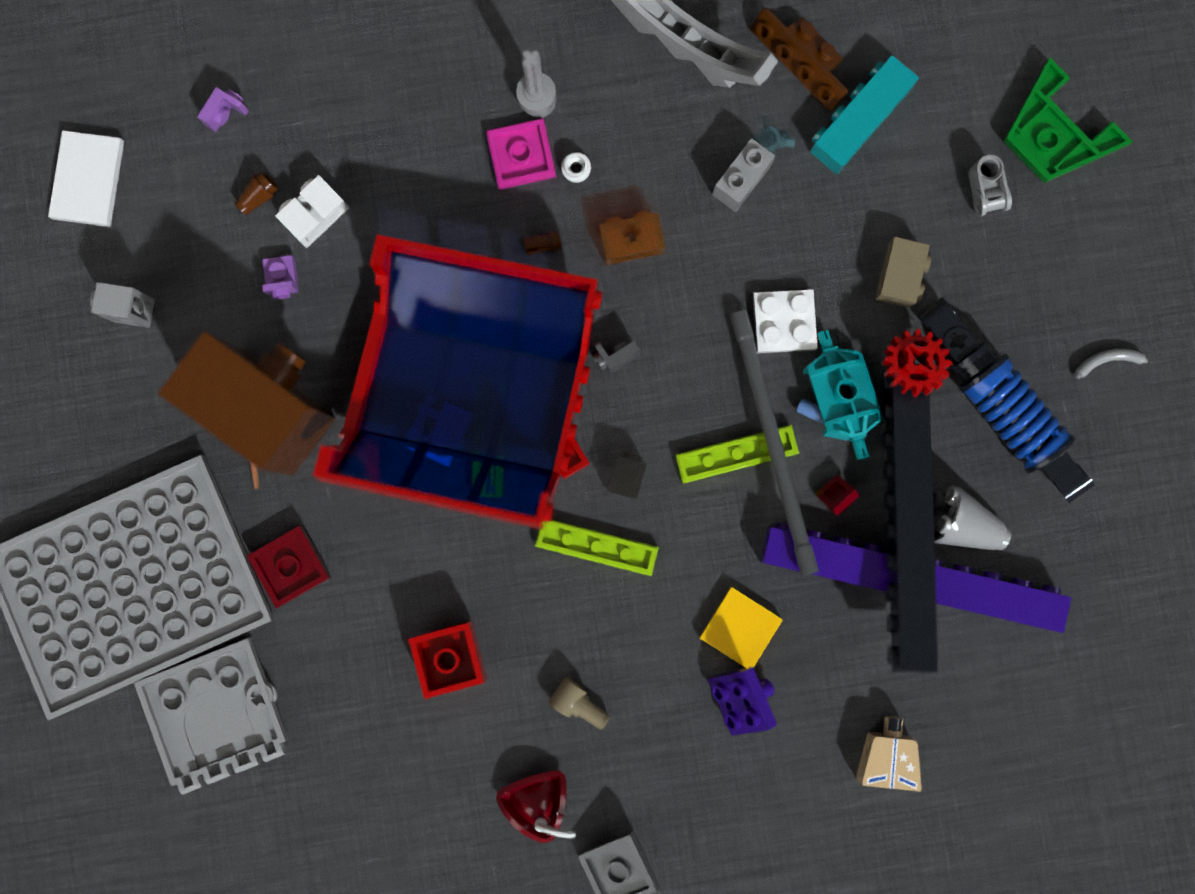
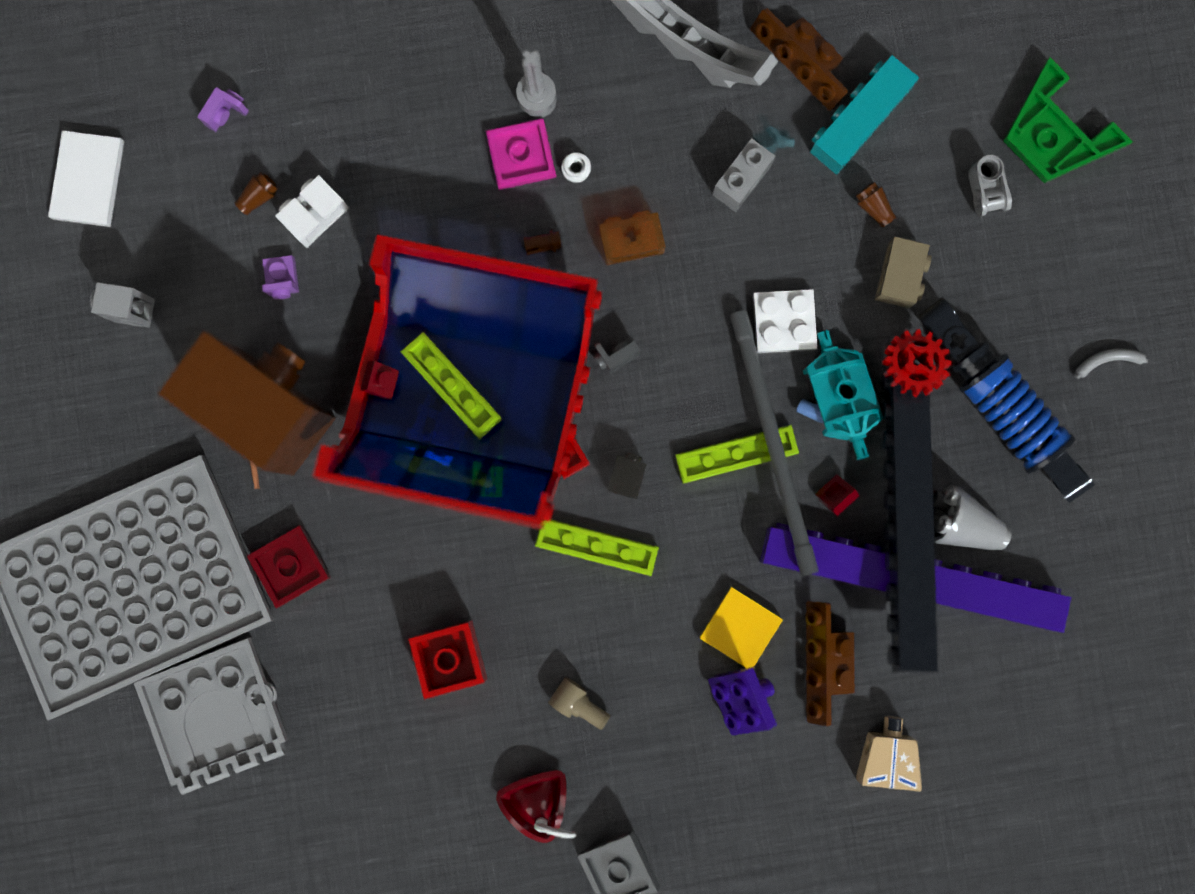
(379, 380): none -> dark red plate
(451, 385): none -> lime tile
(827, 663): none -> reddish brown bracket
(875, 203): none -> reddish brown cone

